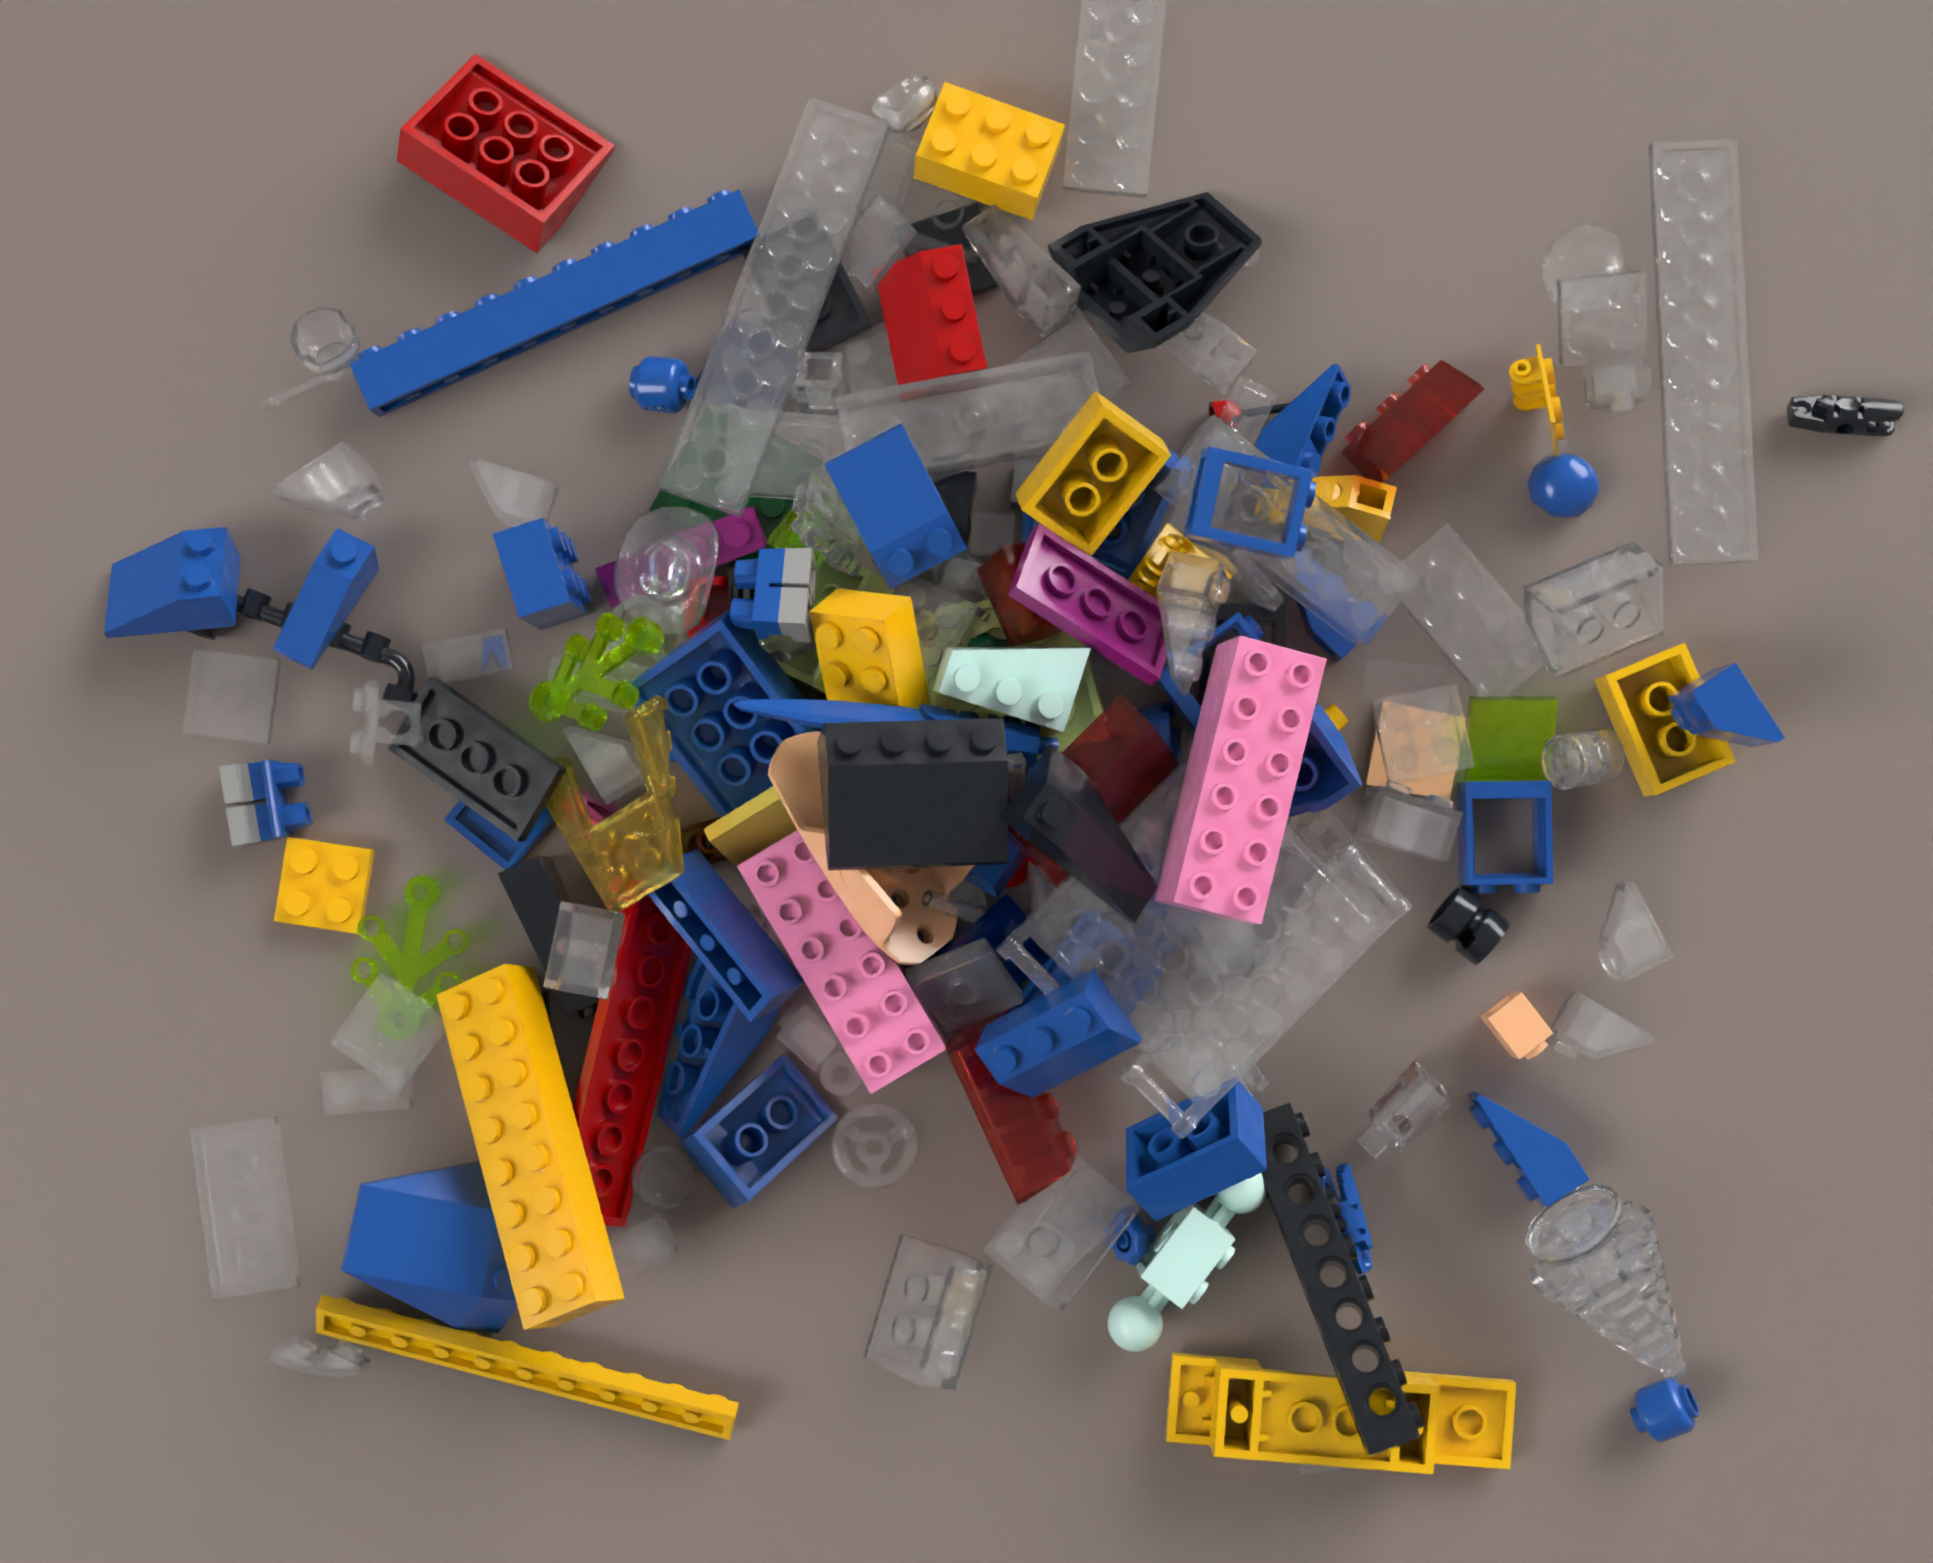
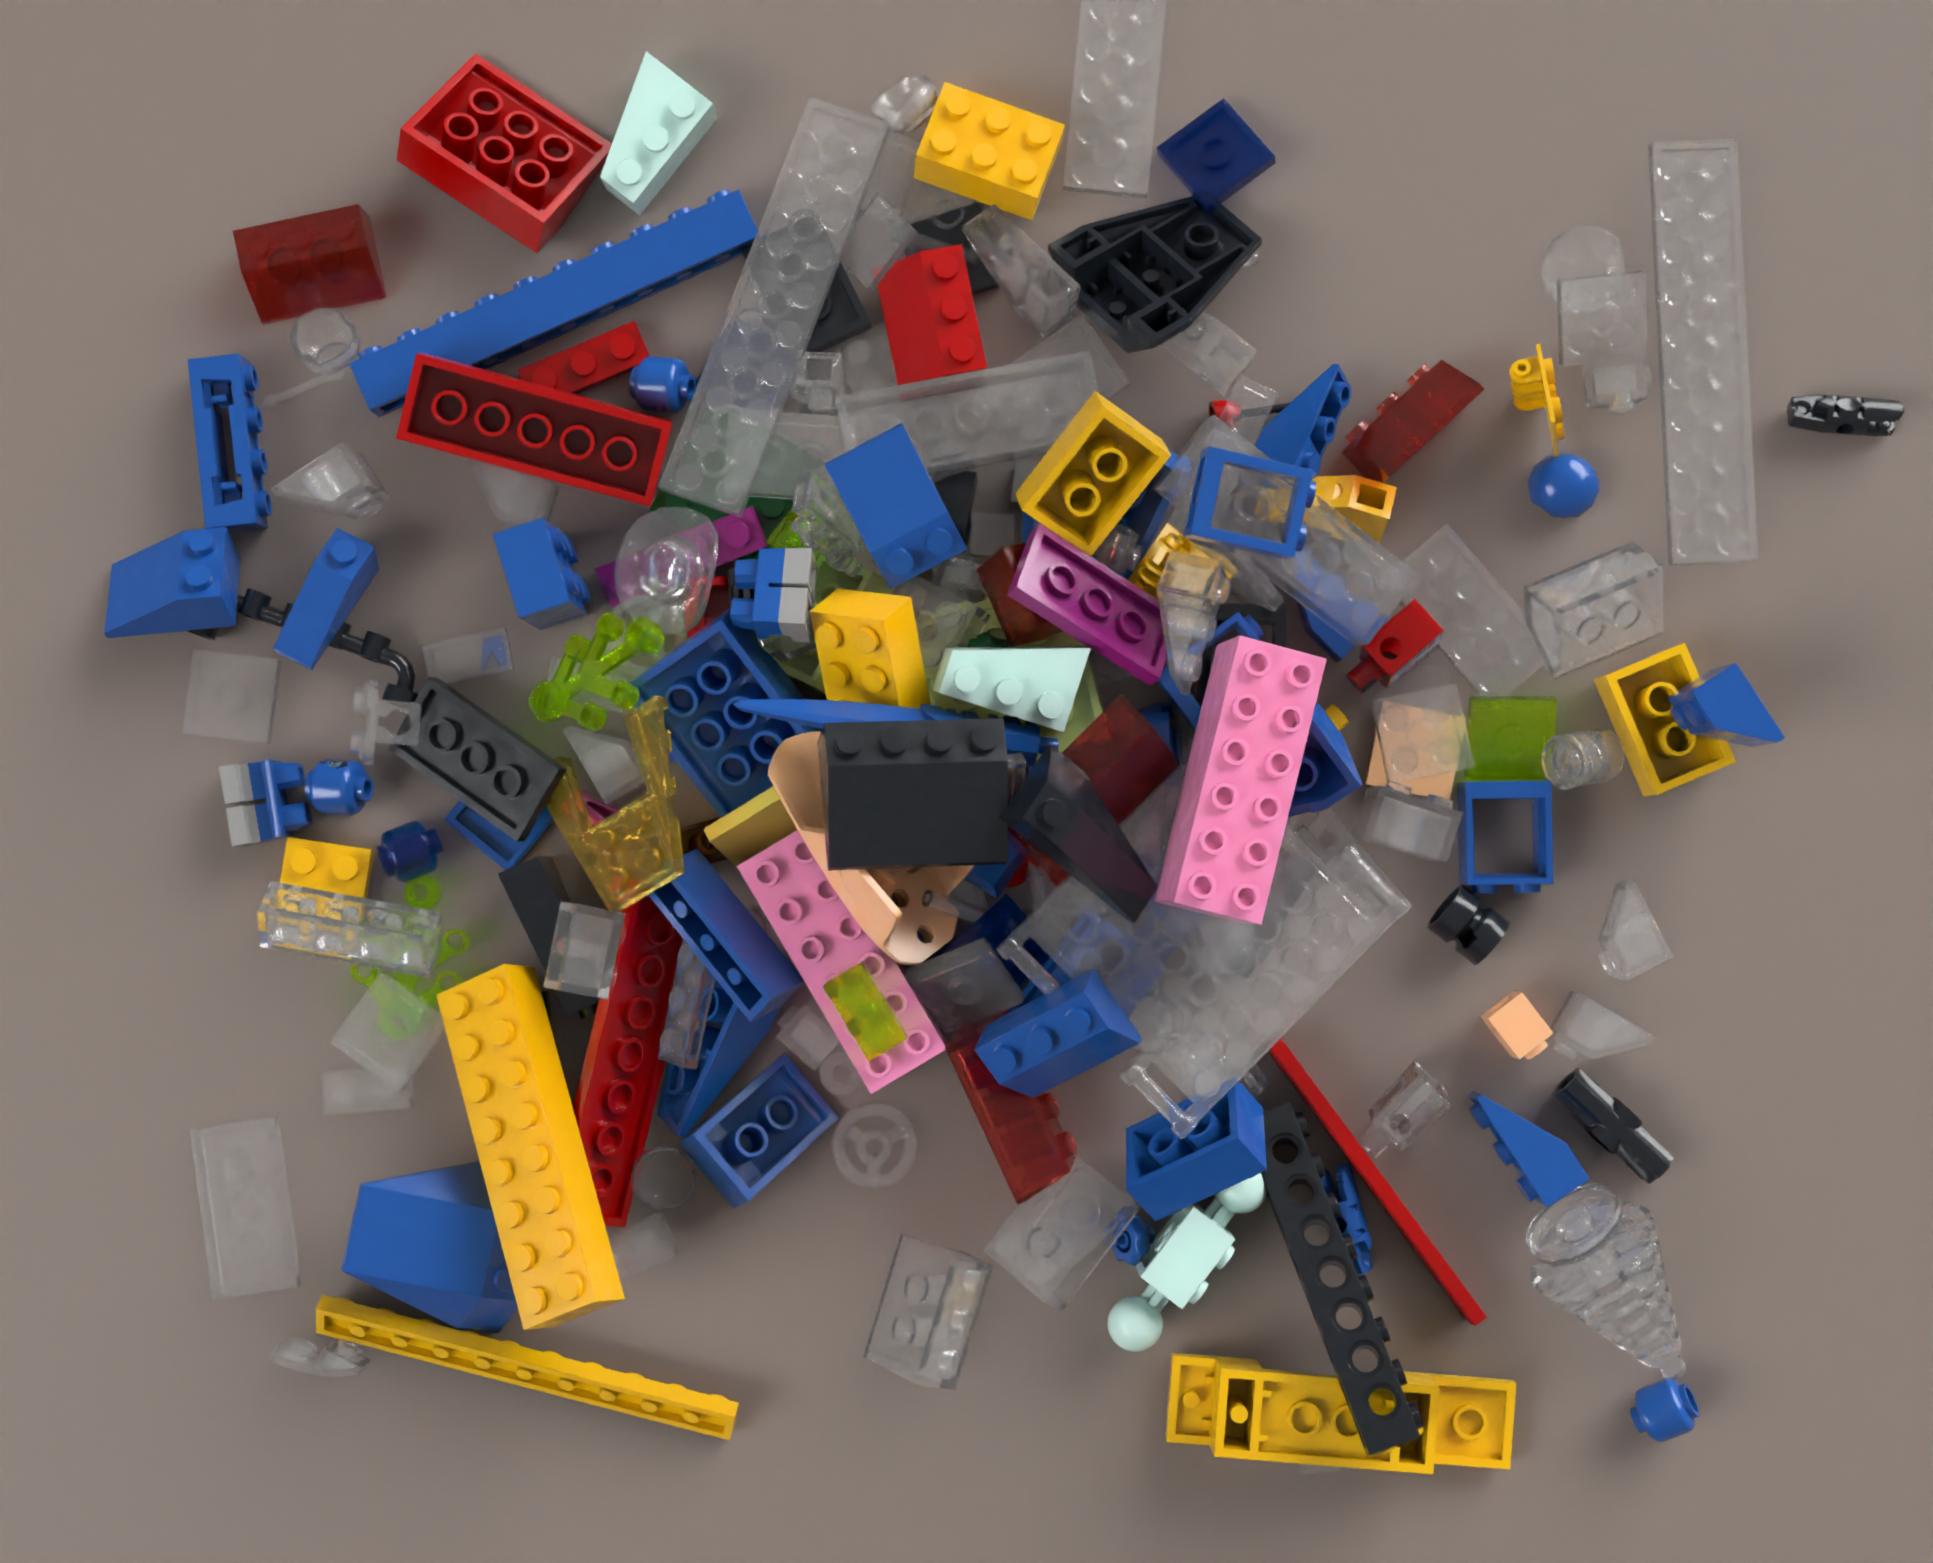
(223, 500): none -> blue brick
(310, 263): none -> clear red slope
(338, 787): none -> blue head
(350, 929): none -> clear brick
(409, 851): none -> clear blue head
(533, 429): none -> red brick
(590, 361): none -> red plate
(654, 134): none -> light aqua wedge
(686, 1011): none -> clear plate
(865, 1011): none -> clear neon green plate
(1120, 550): none -> clear gear
(1216, 155): none -> clear blue tile
(1376, 1183): none -> red tile
(1407, 636): none -> red torso
(1613, 1125): none -> black piece

